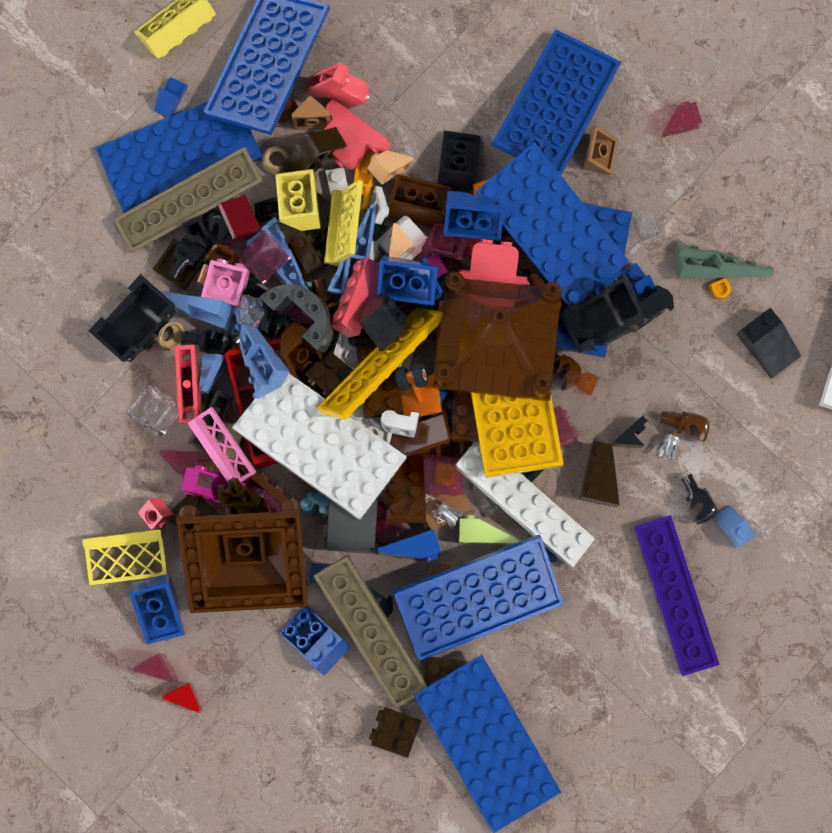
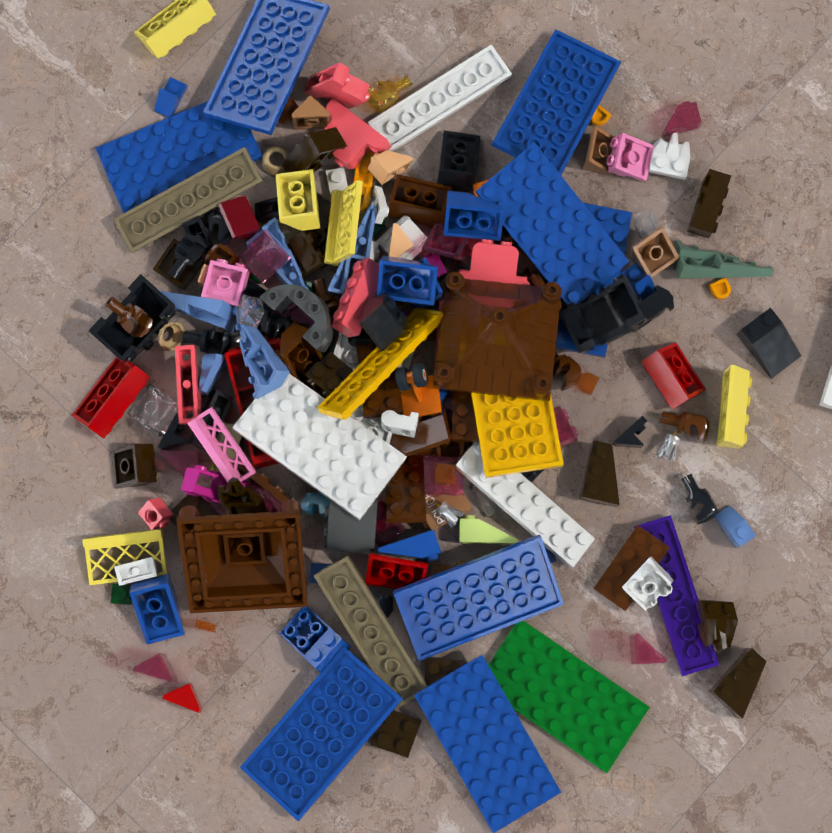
(111, 397): none -> red slope
(121, 594): none -> dark green plate
(131, 317): none -> reddish brown piece
(134, 465): none -> dark brown slope
(136, 570): none -> white plate
(170, 438): none -> black slope
(206, 625): none -> clear orange tile
(321, 733): none -> blue plate
(389, 93): none -> clear yellow piece
(393, 572): none -> red slope
(441, 98): none -> white plate
(566, 696): none -> green plate
(600, 117): none -> light orange tile
(628, 560): none -> reddish brown plate
(630, 157): none -> bright pink plate
(643, 652): none -> clear pink slope
(648, 584): none -> white slope
(654, 252): none -> medium nougat slope
(670, 158): none -> white plate
(673, 375): none -> red slope
(709, 203): none -> dark brown wedge
(717, 623): none -> dark brown plate
(733, 407): none -> light yellow slope
(739, 682): none -> dark brown wedge

